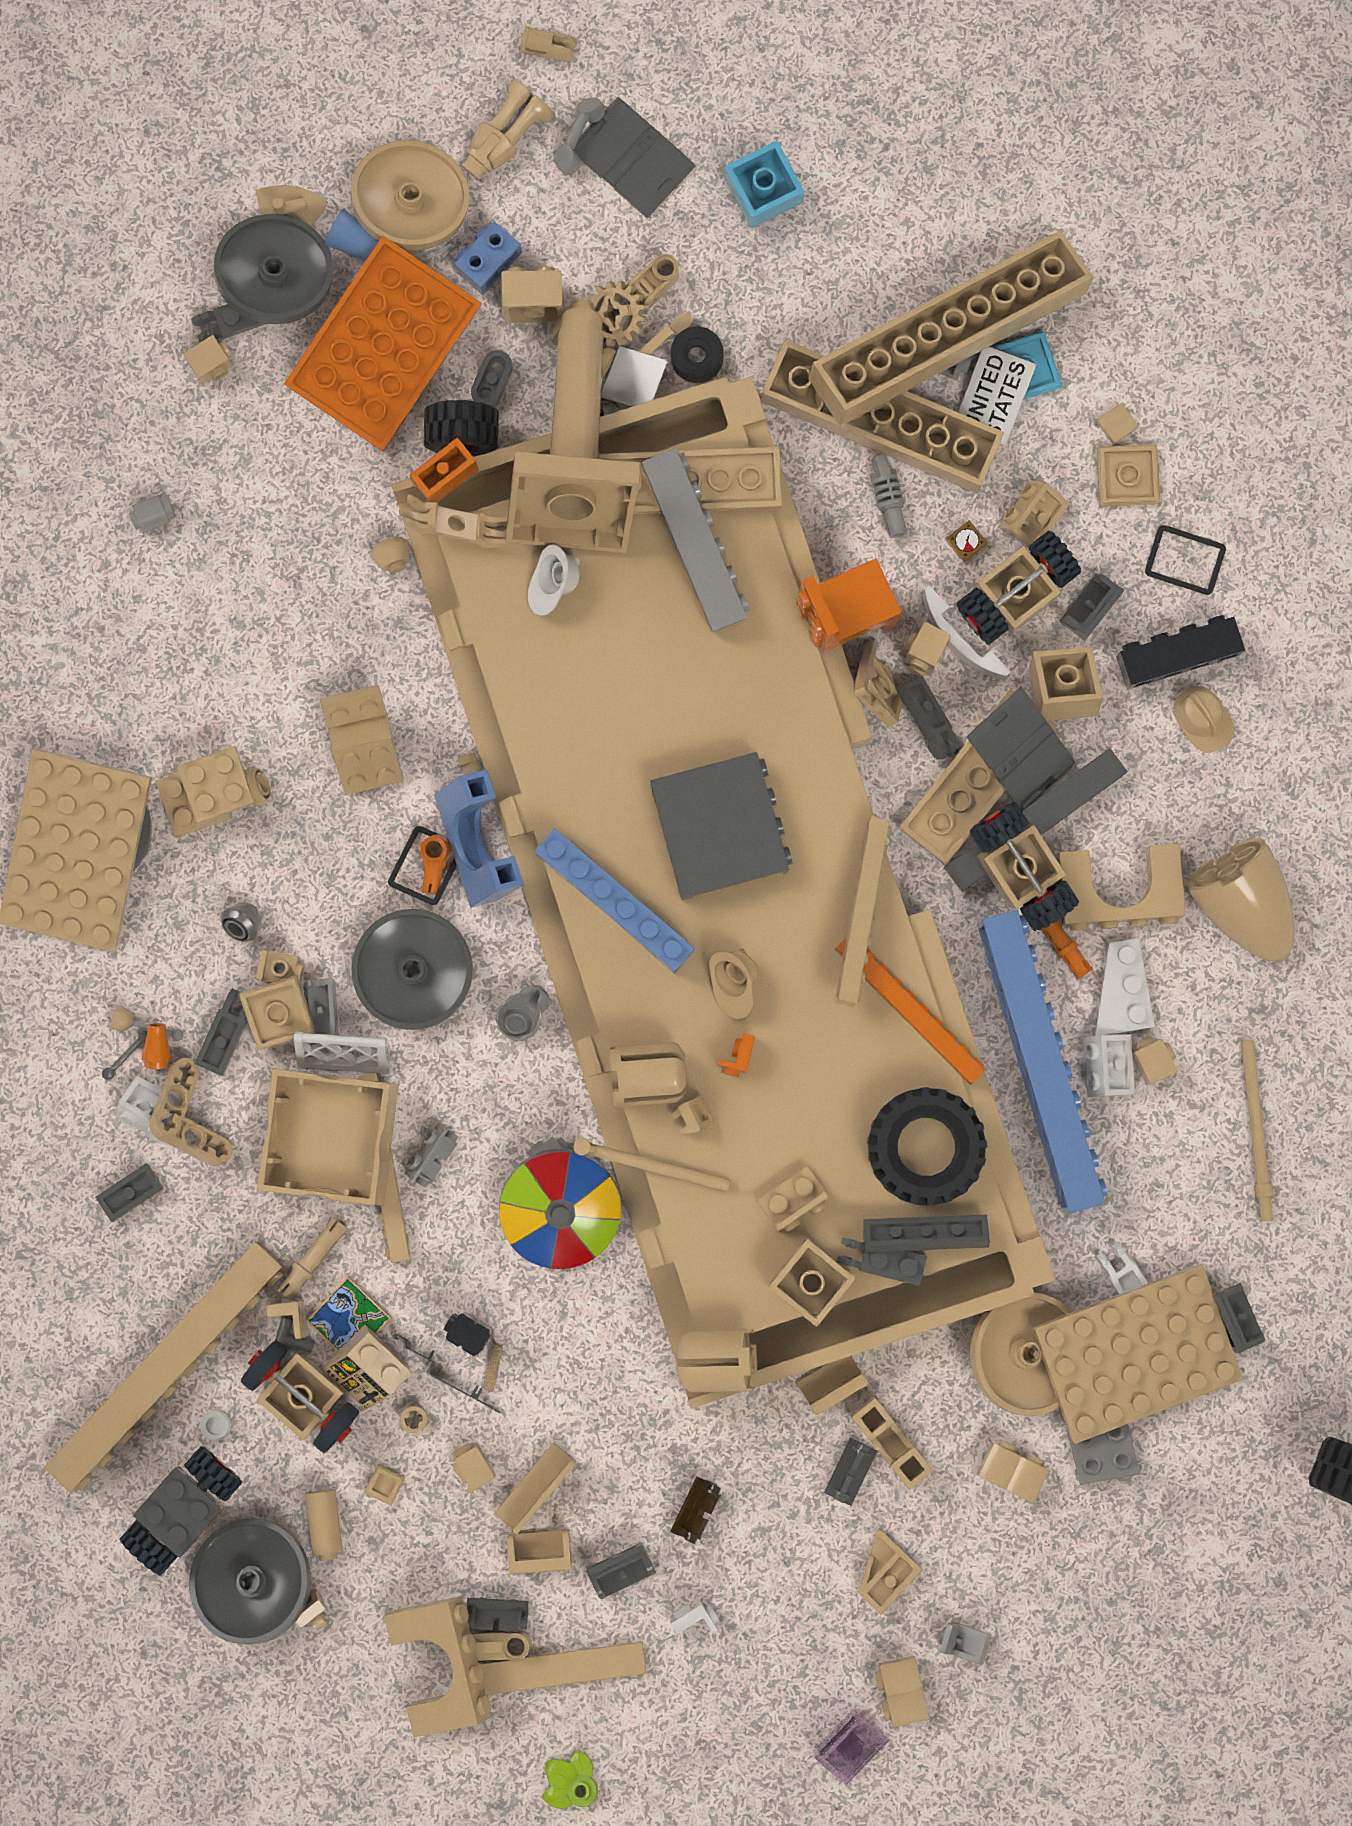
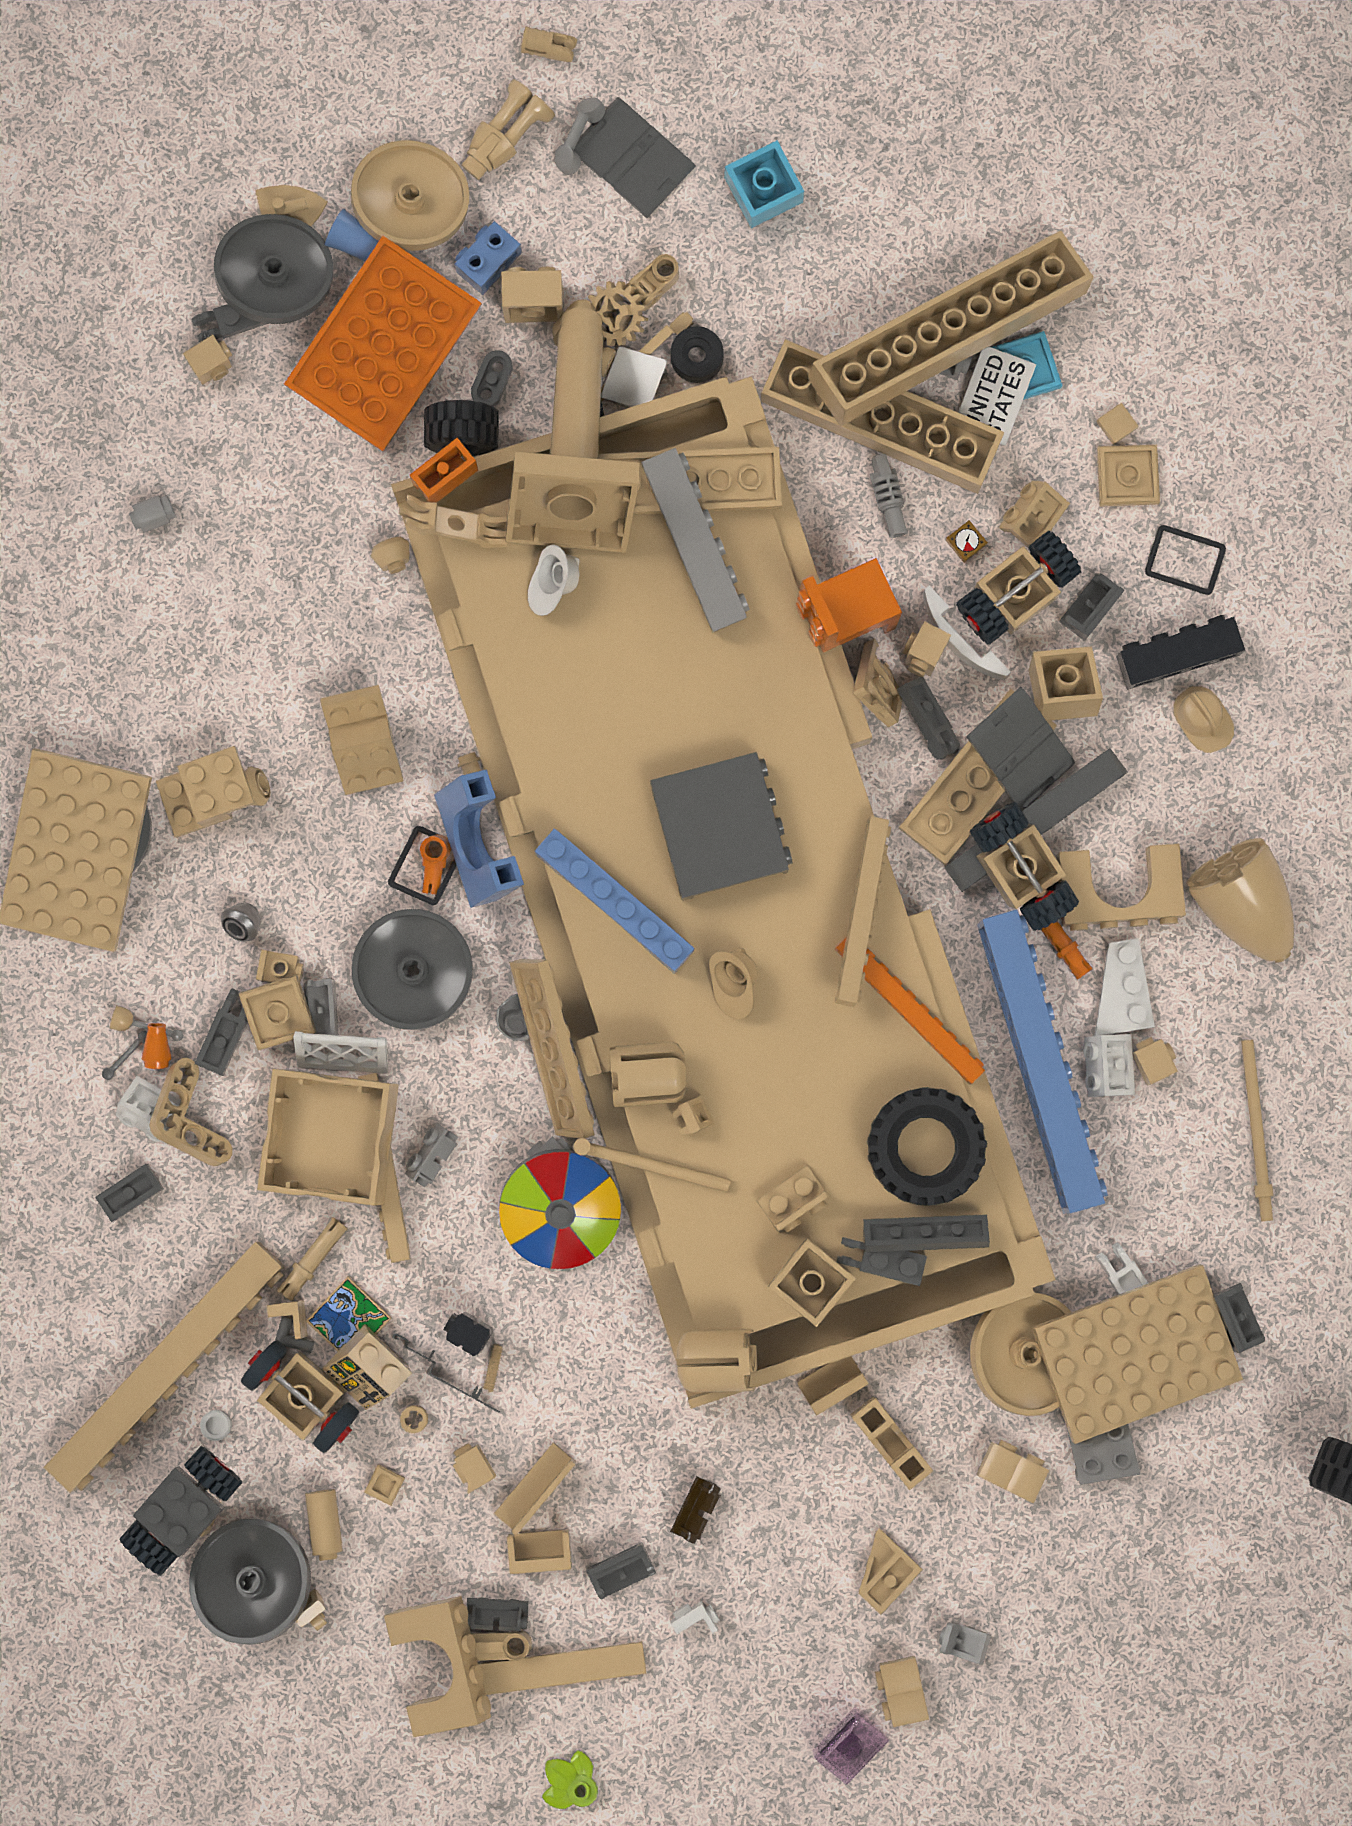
(552, 1048): none -> tan plate
(742, 1050): orange bracket -> none
(850, 1471): dark grey hinge -> none

